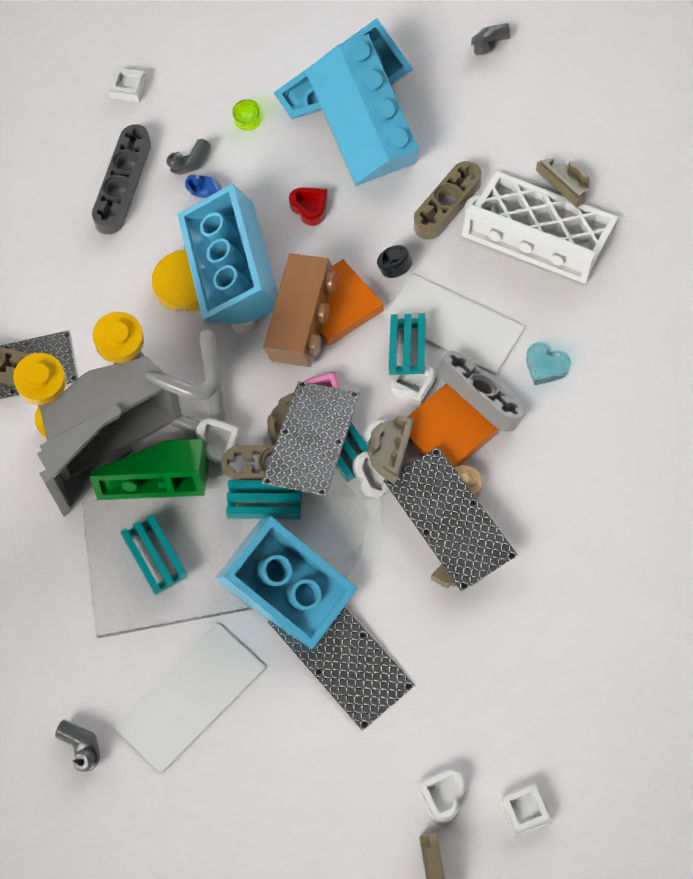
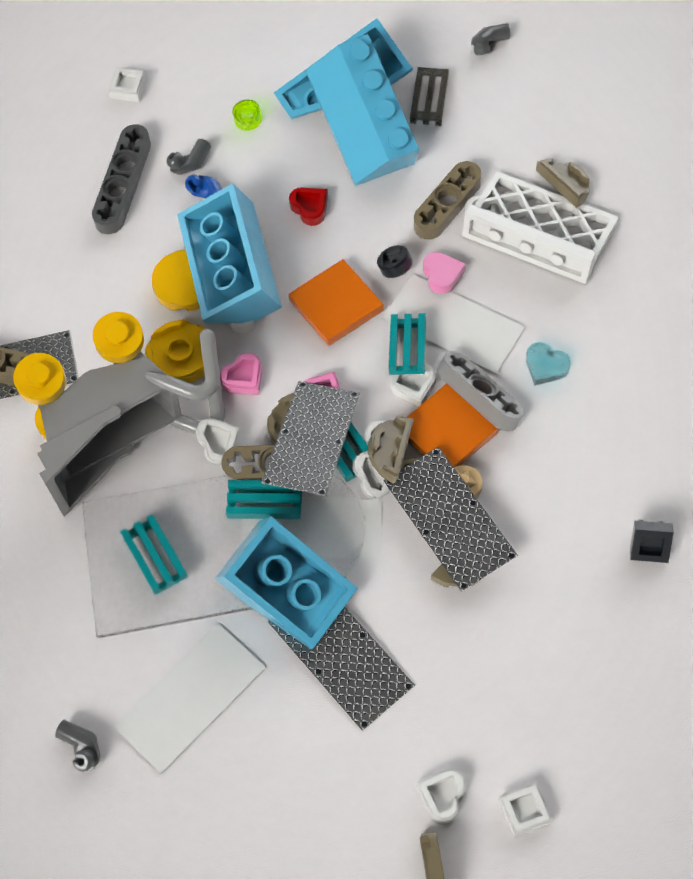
(159, 471): green slope -> none
(177, 350): none -> yellow tile
(243, 376): none -> bright pink tile
(300, 310): medium nougat brick -> none
(427, 115): none -> clear smoke tile
(442, 272): none -> bright pink tile
(651, 541): none -> black tile

